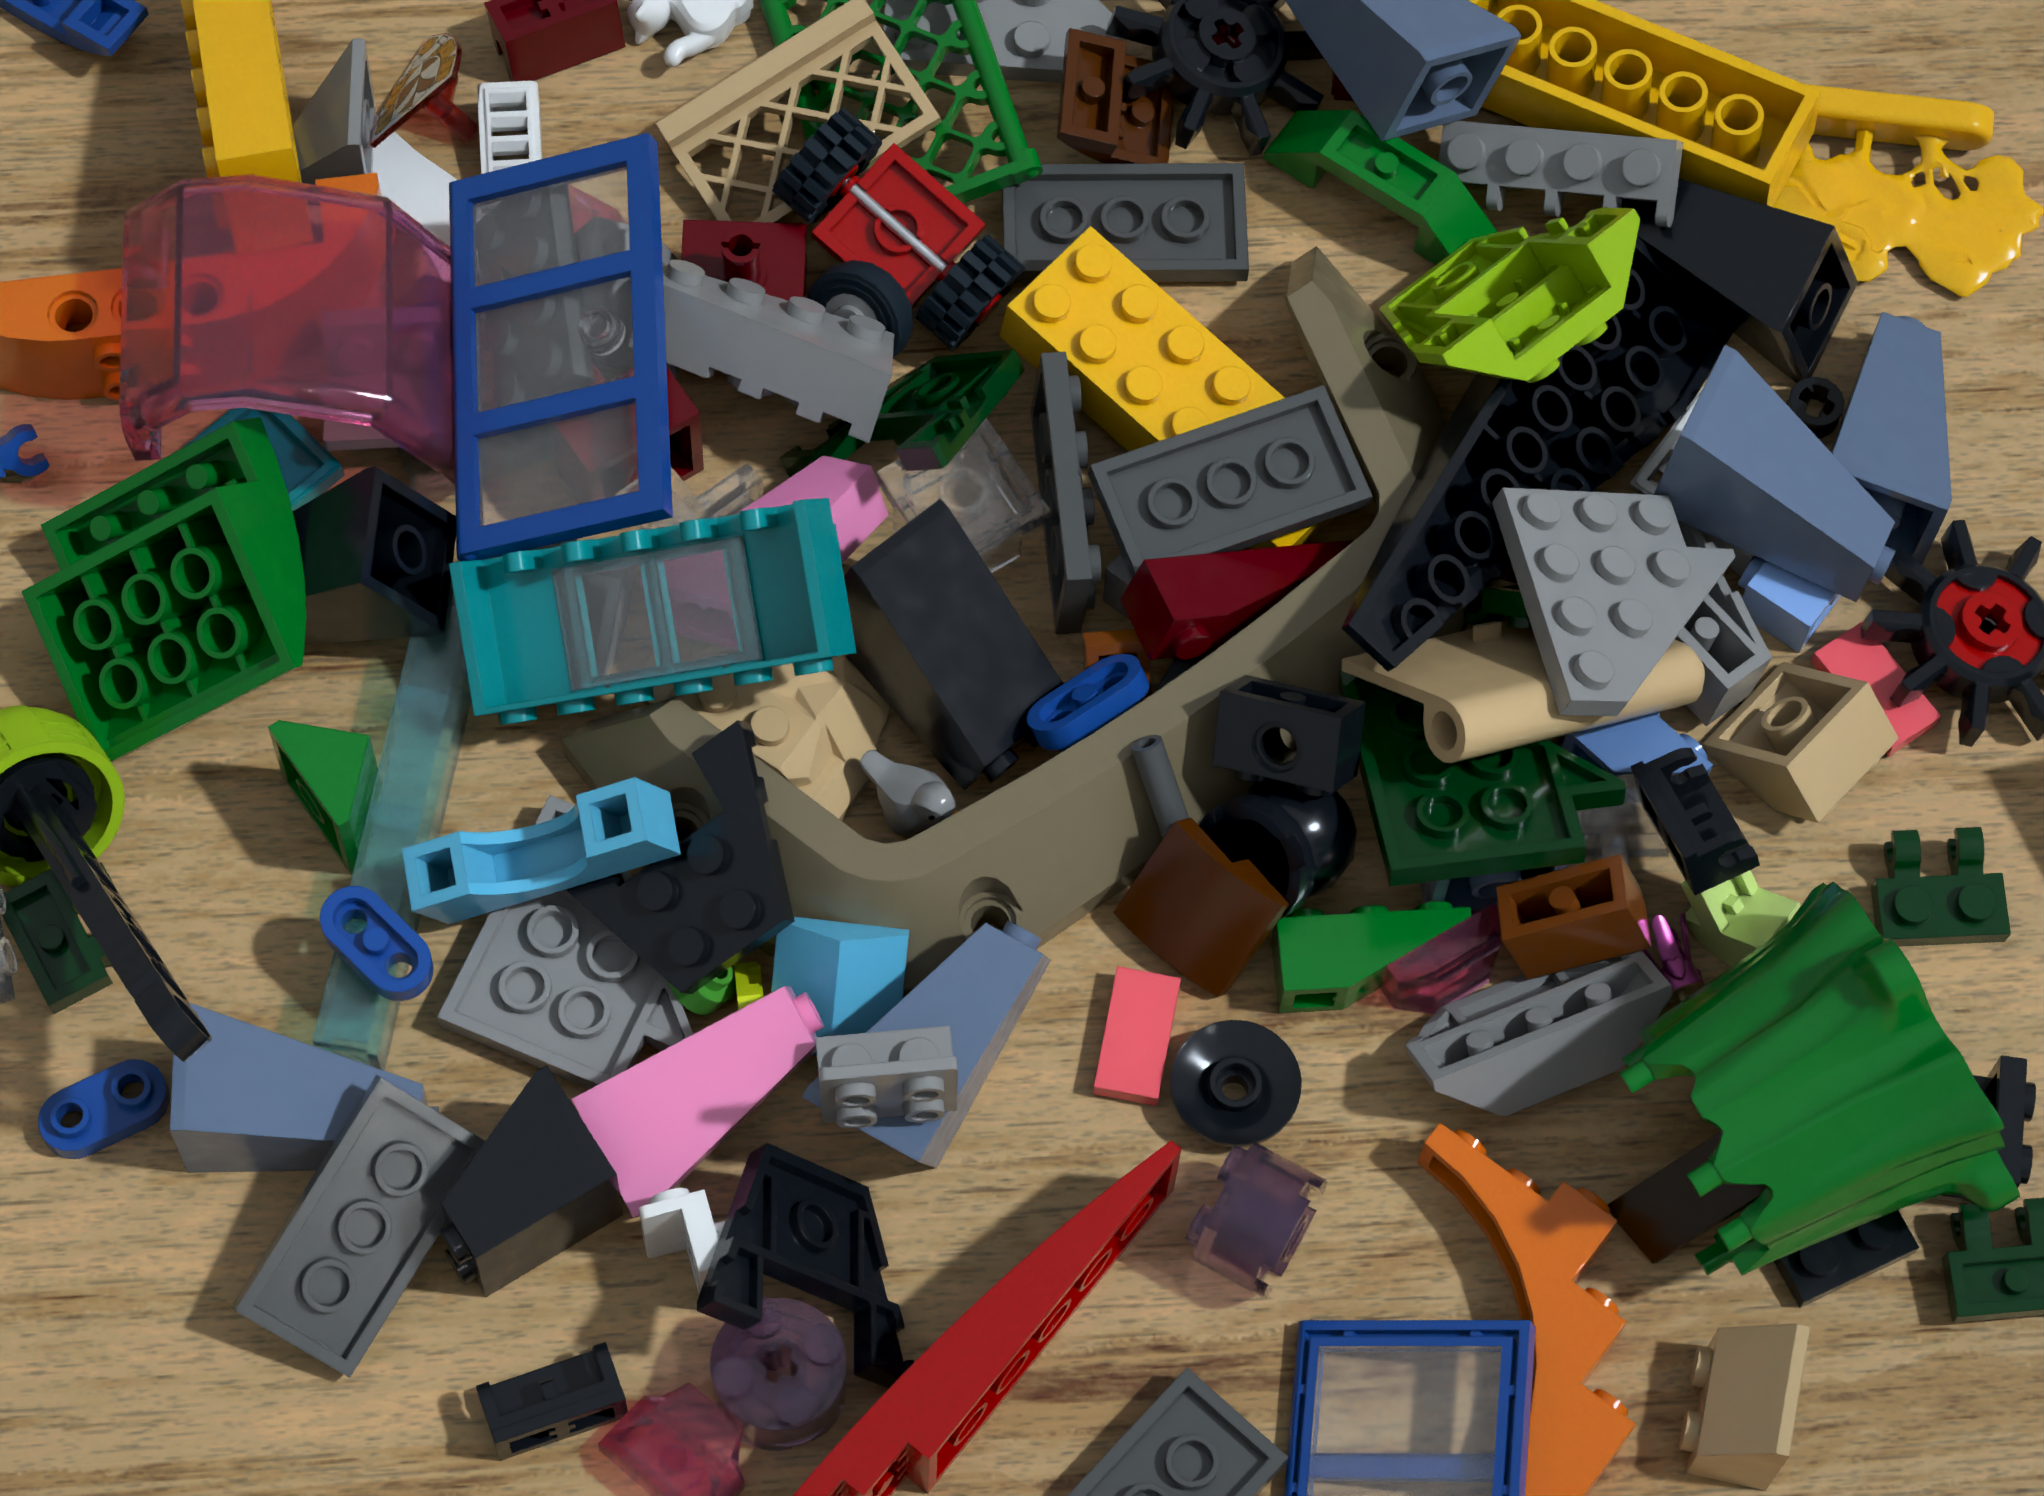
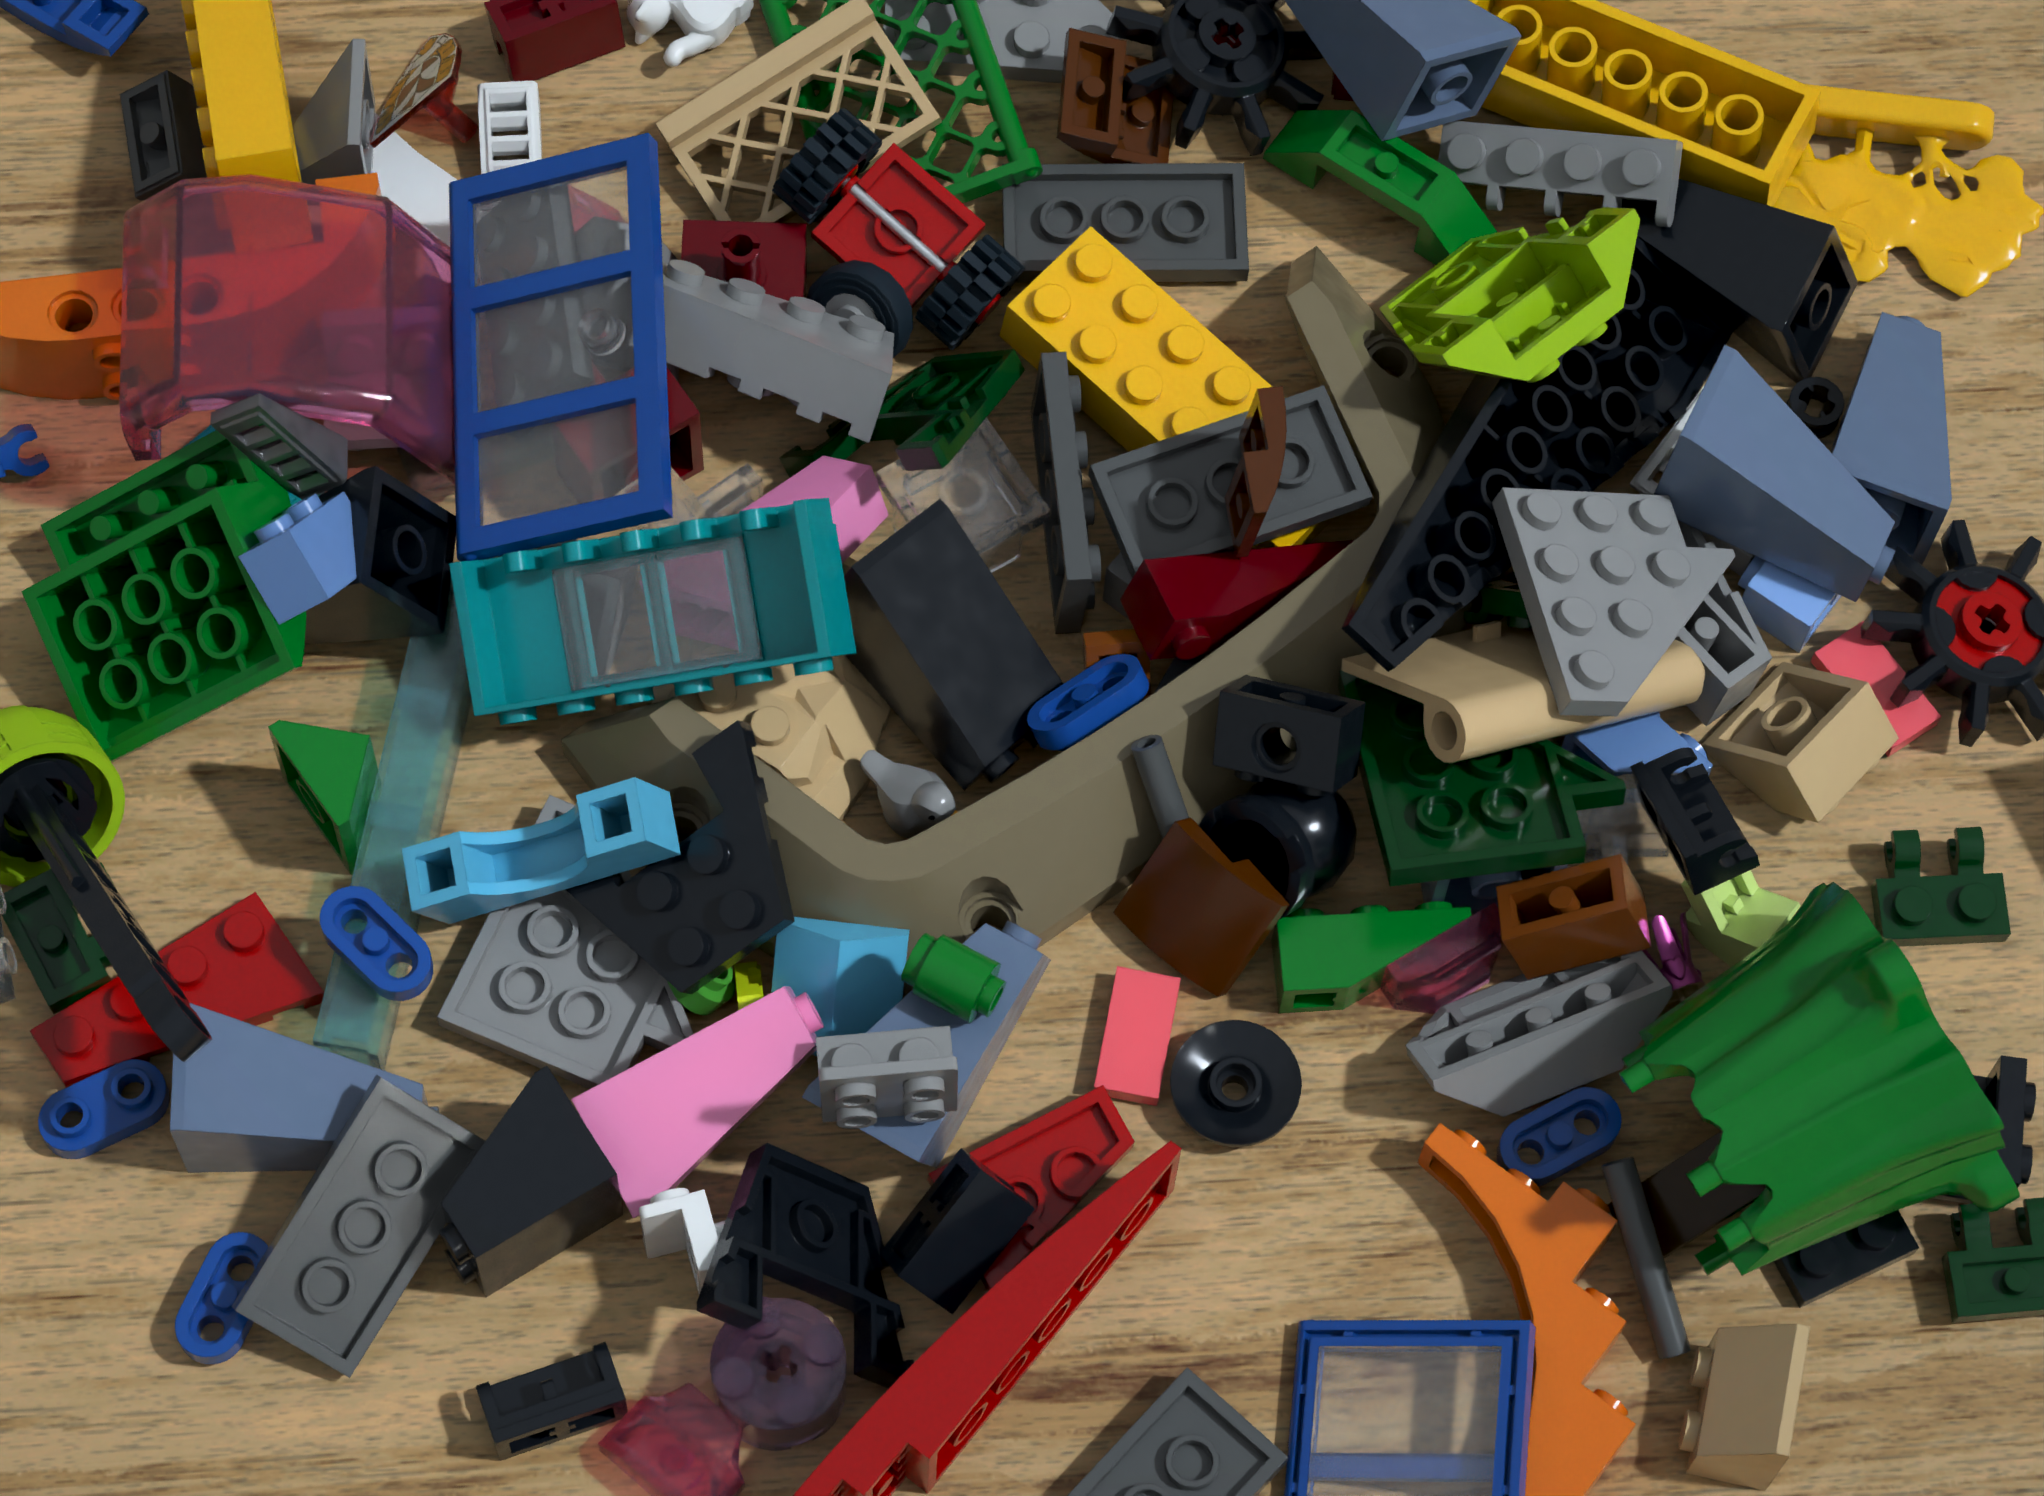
(162, 133): none -> dark grey slope
(212, 1299): none -> blue plate
(227, 965): none -> red wing
(287, 447): none -> flat silver slope
(303, 555): none -> medium blue slope
(954, 977): none -> green brick
(956, 1231): none -> black hinge
(1053, 1167): none -> red wing
(1255, 1217): clear purple brick -> none
(1259, 468): none -> reddish brown slope
(1554, 1136): none -> blue plate
(1646, 1258): none -> dark grey piece

